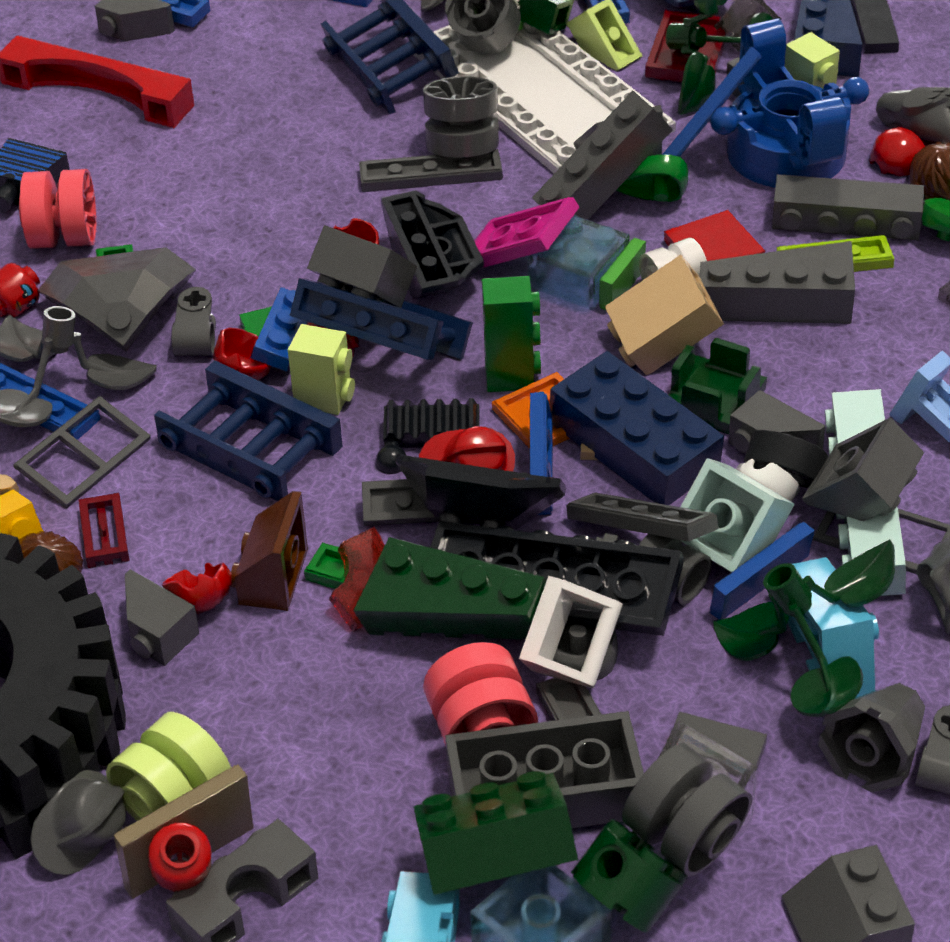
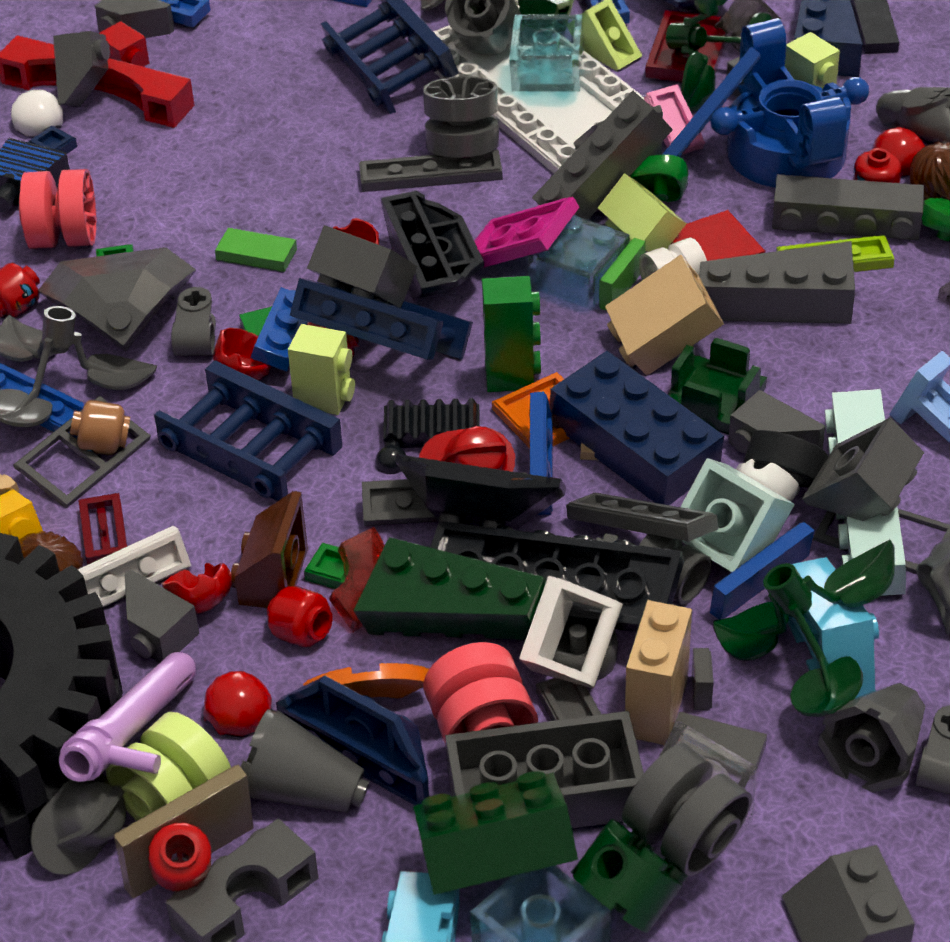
(36, 112): none -> white hair
(55, 139): none -> dark blue tile
(79, 64): none -> dark grey slope
(100, 427): none -> medium nougat head
(102, 739): none -> lavender cylinder
(126, 44): none -> red brick
(151, 557): none -> white tile
(236, 703): none -> red hair
(256, 249): none -> bright green tile
(299, 616): none -> red head
(299, 768): none -> dark grey cone
(363, 732): none -> dark blue wedge
(391, 681): none -> orange tile
(546, 53): none -> clear light blue brick
(641, 214): none -> yellowish green brick
(658, 670): none -> tan brick
(675, 113): none -> bright pink tile
(702, 679): none -> dark grey tile
(877, 166): none -> red head

